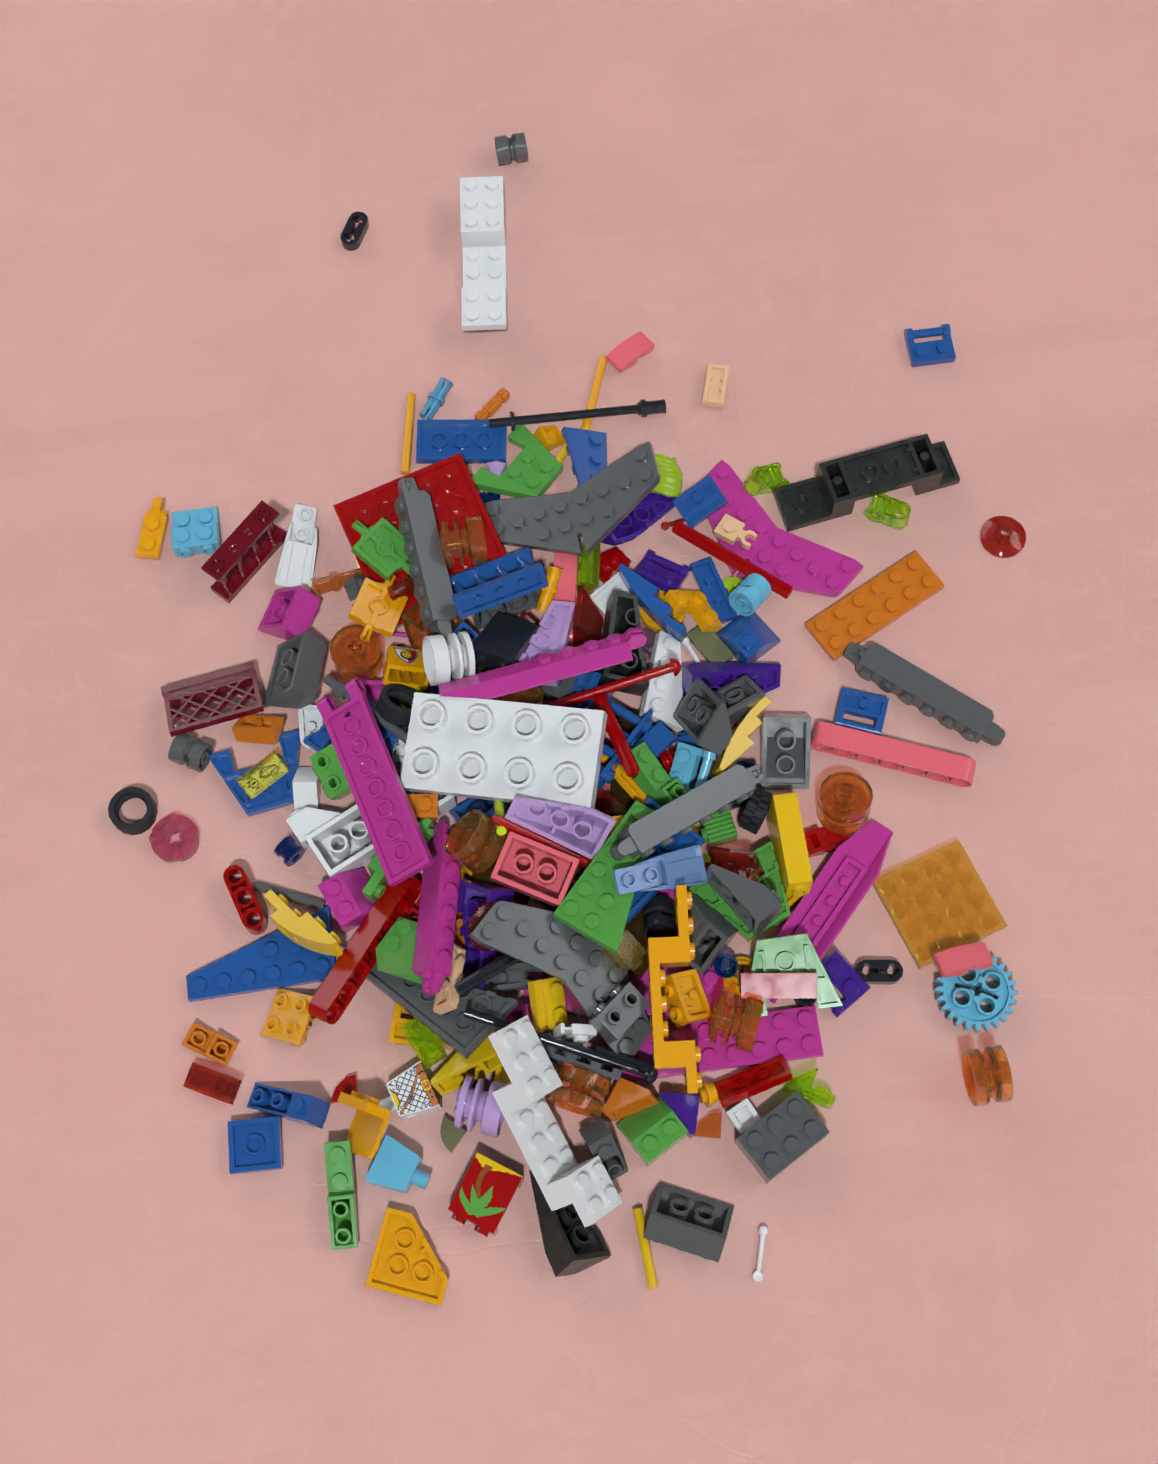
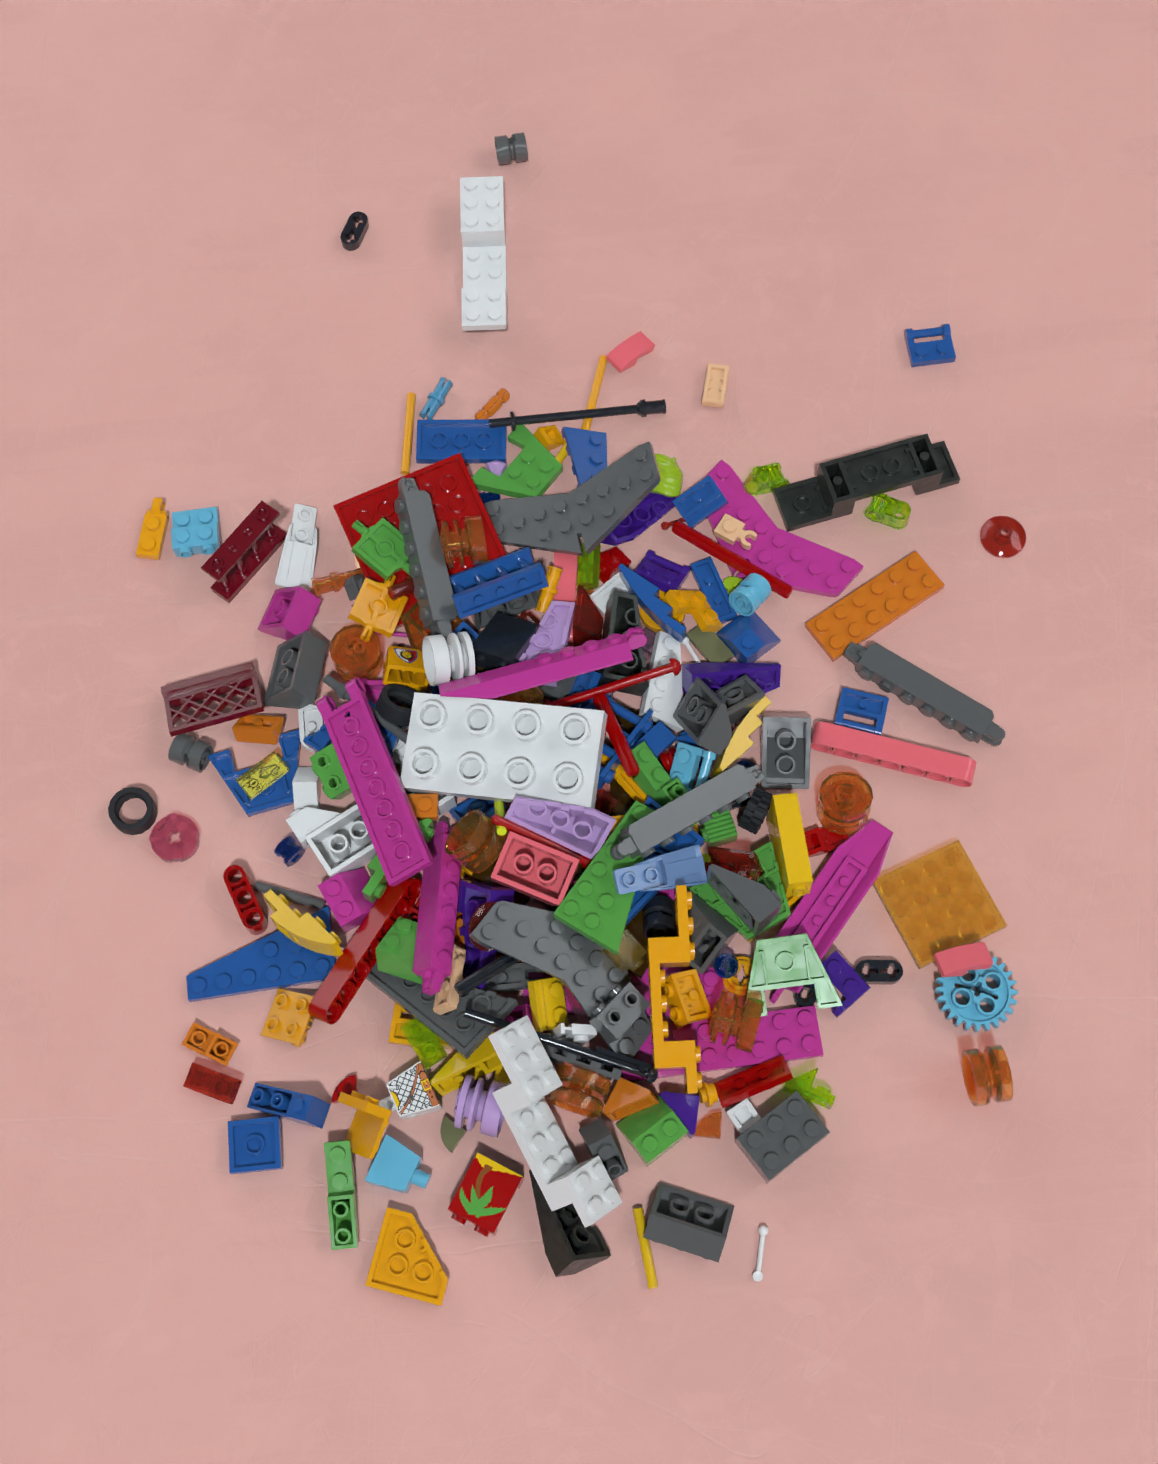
(778, 985): tile -> none

